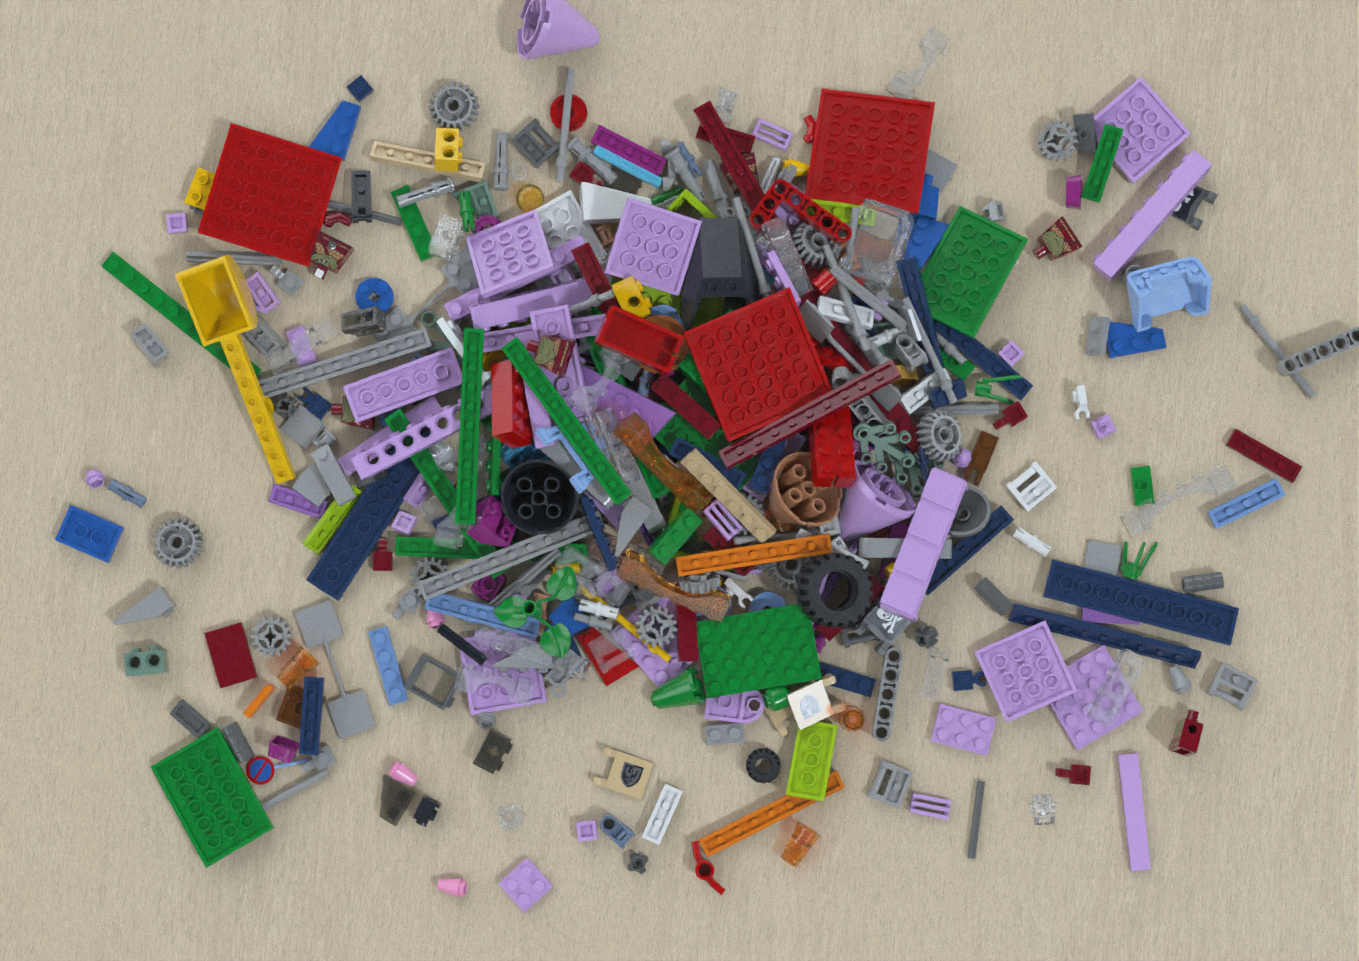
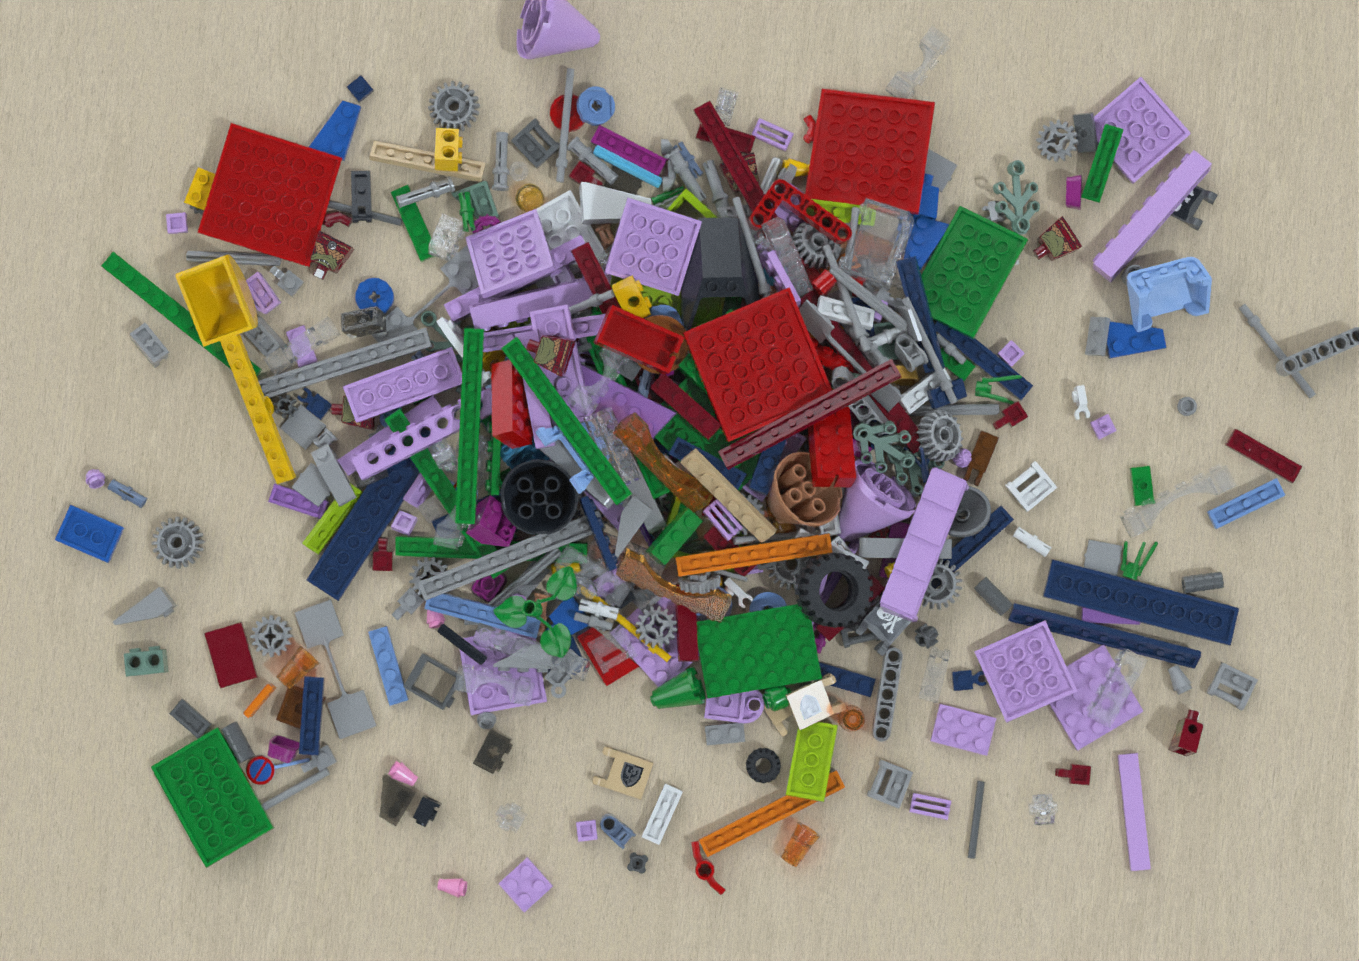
(602, 98): none -> medium blue plate
(947, 586): none -> light grey gear
(1016, 199): none -> sand green plant
(1187, 406): none -> light grey plate

